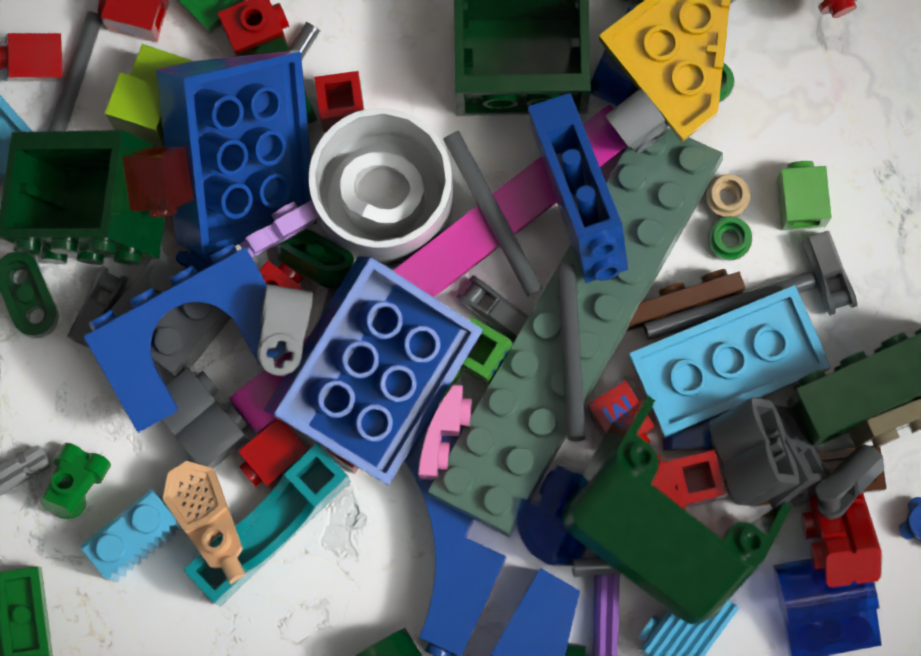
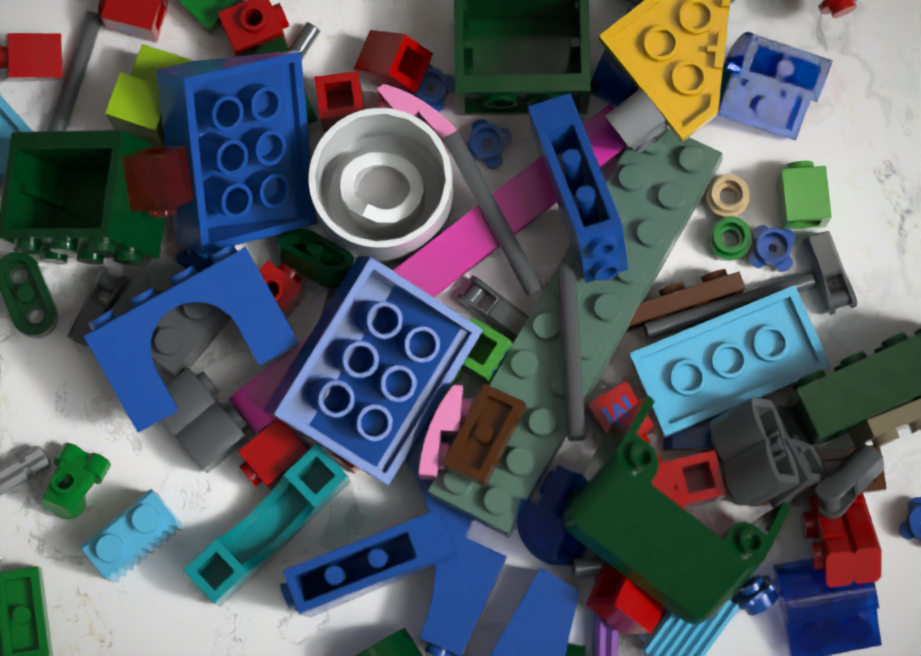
(209, 523): light nougat piece -> none
(284, 319): light grey piece -> none
(287, 223): lavender plate -> none
(368, 564): none -> blue slope
(393, 60): none -> red brick
(400, 100): none -> bright pink slope
(443, 85): none -> blue plate
(484, 435): none -> reddish brown plate
(499, 140): none -> blue plate
(623, 603): none -> red brick
(756, 594): none -> blue plate
(771, 84): none -> clear blue brick
(781, 239): none -> blue plate

